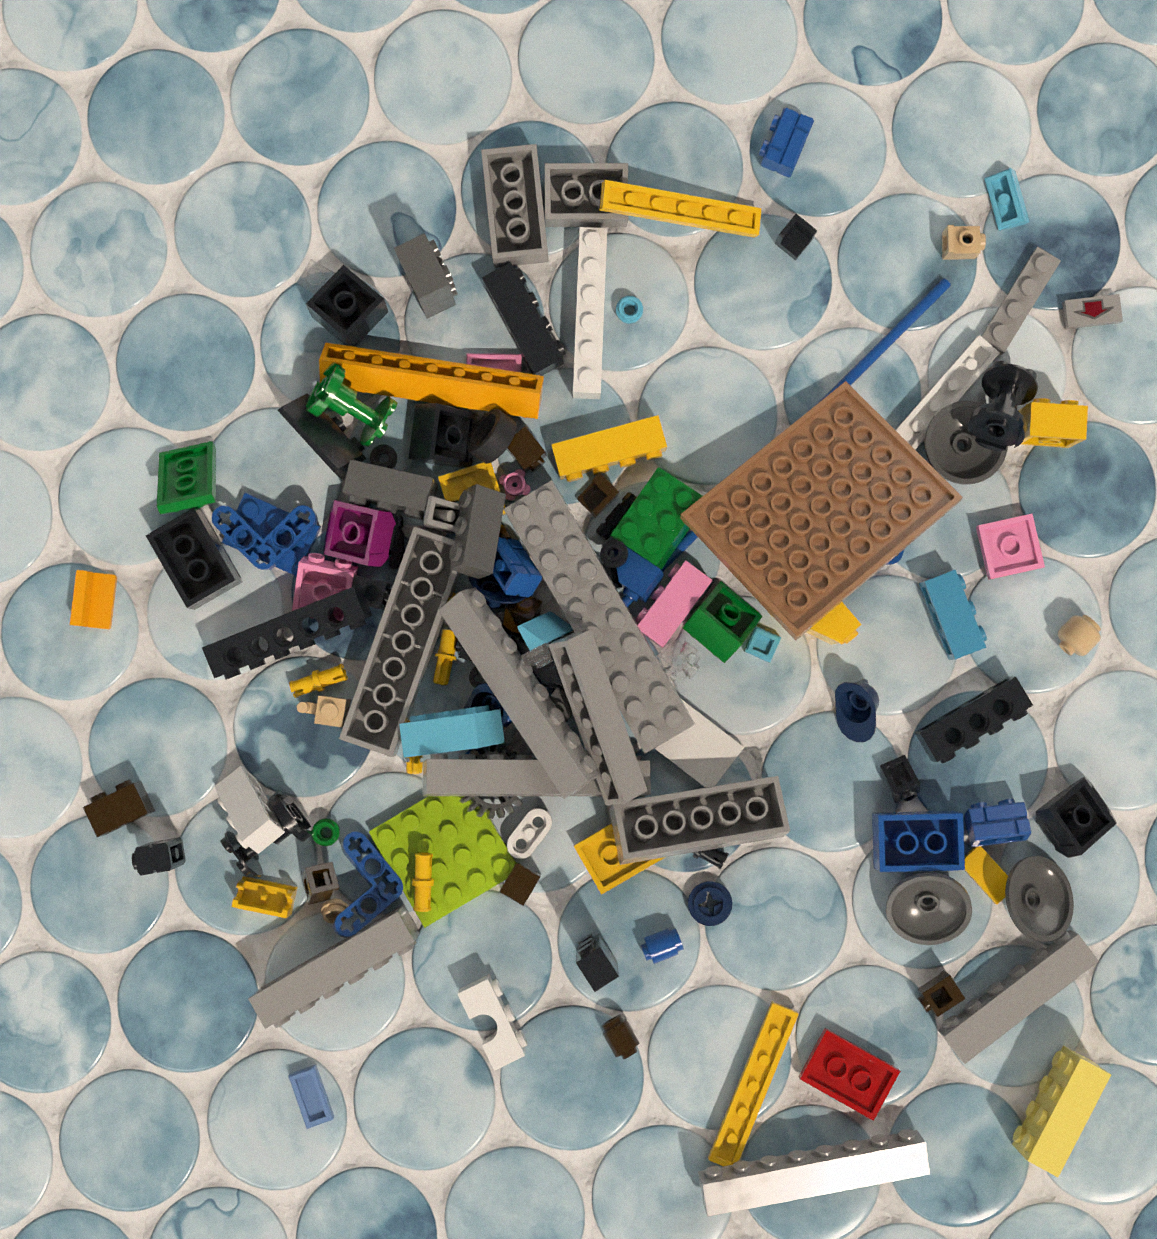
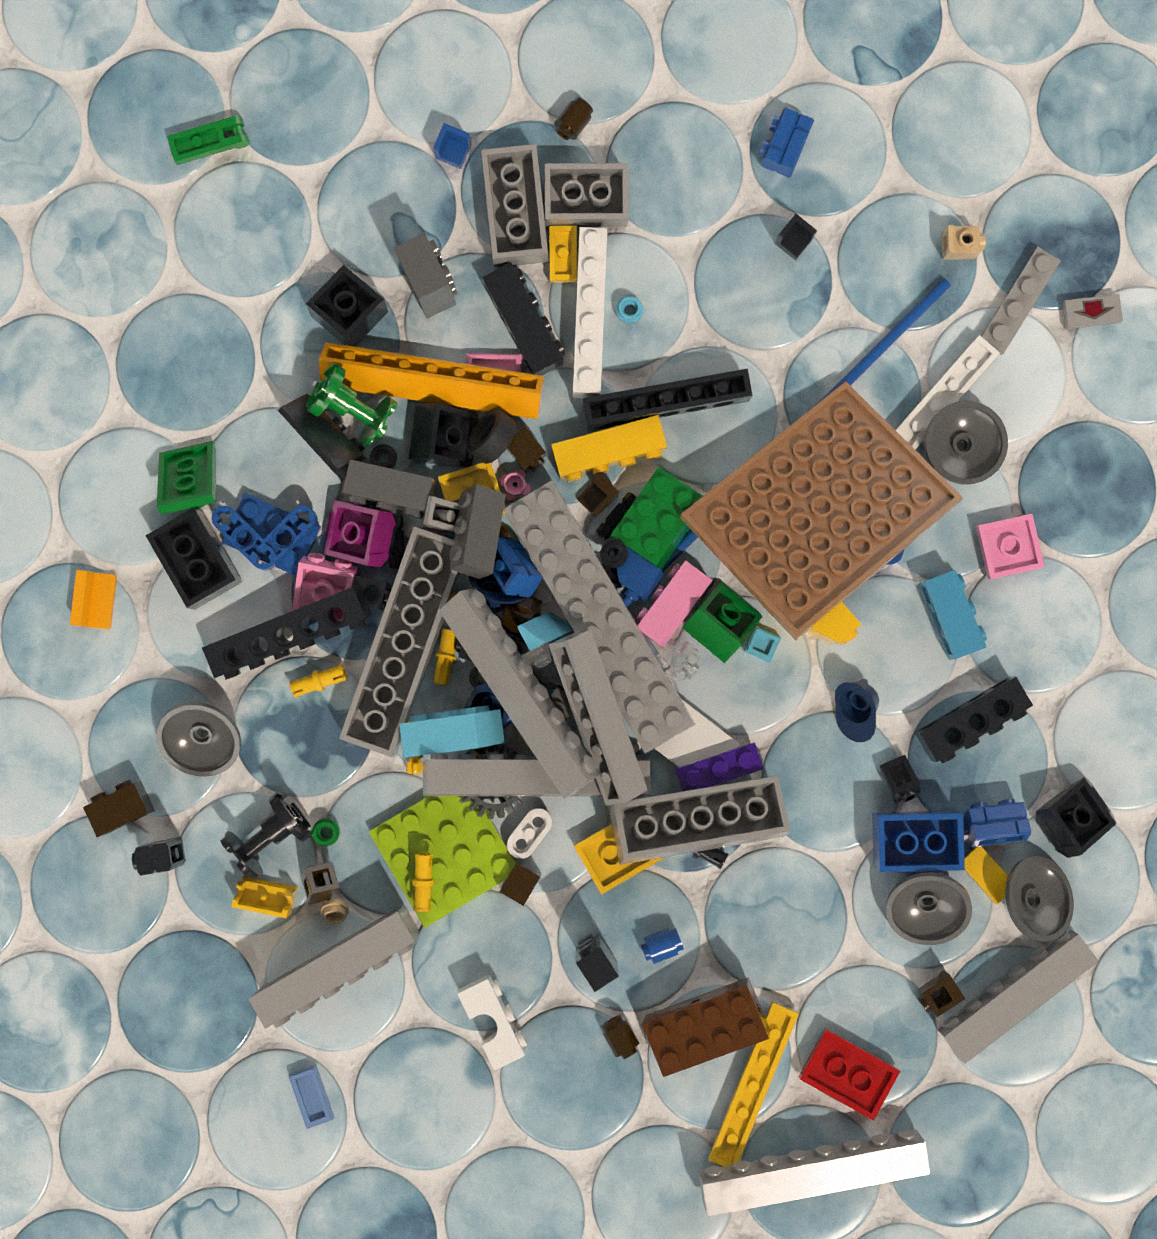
(197, 750): none -> dark grey dish
(207, 140): none -> green plate
(248, 810): white brick -> none
(327, 710): tan brick -> none
(376, 891): blue beam -> none
(452, 146): none -> blue panel
(563, 254): none -> yellow plate
(573, 119): none -> dark brown brick
(667, 399): none -> black brick
(680, 209): yellow plate -> none
(701, 913): dark blue gear -> none
(706, 1027): none -> reddish brown brick
(719, 768): none -> dark purple plate
(1000, 422): black piece -> none
(1006, 199): medium azure slope -> none
(1054, 423): yellow brick -> none
(1060, 1110): light yellow brick -> none
(1079, 635): tan head -> none

